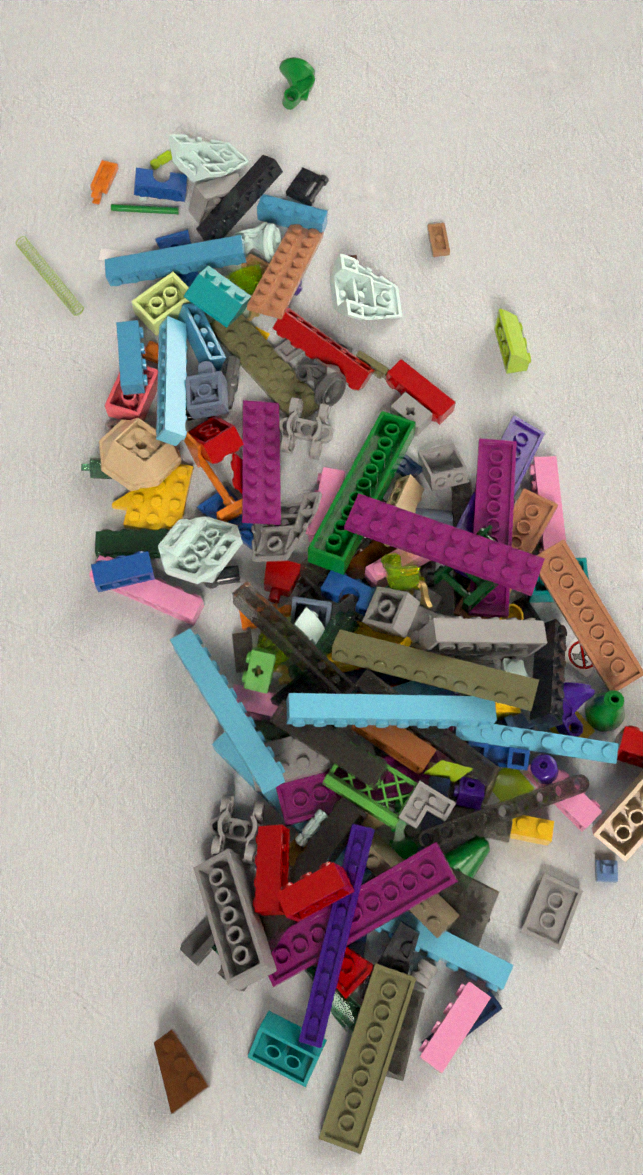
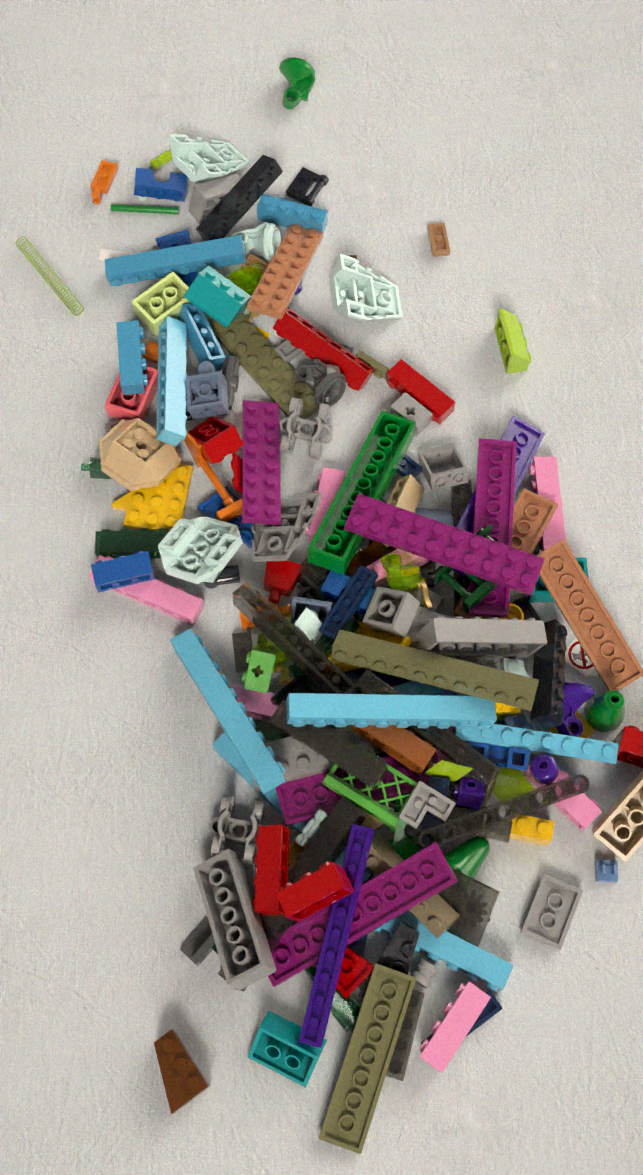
(348, 602): none -> dark blue plate

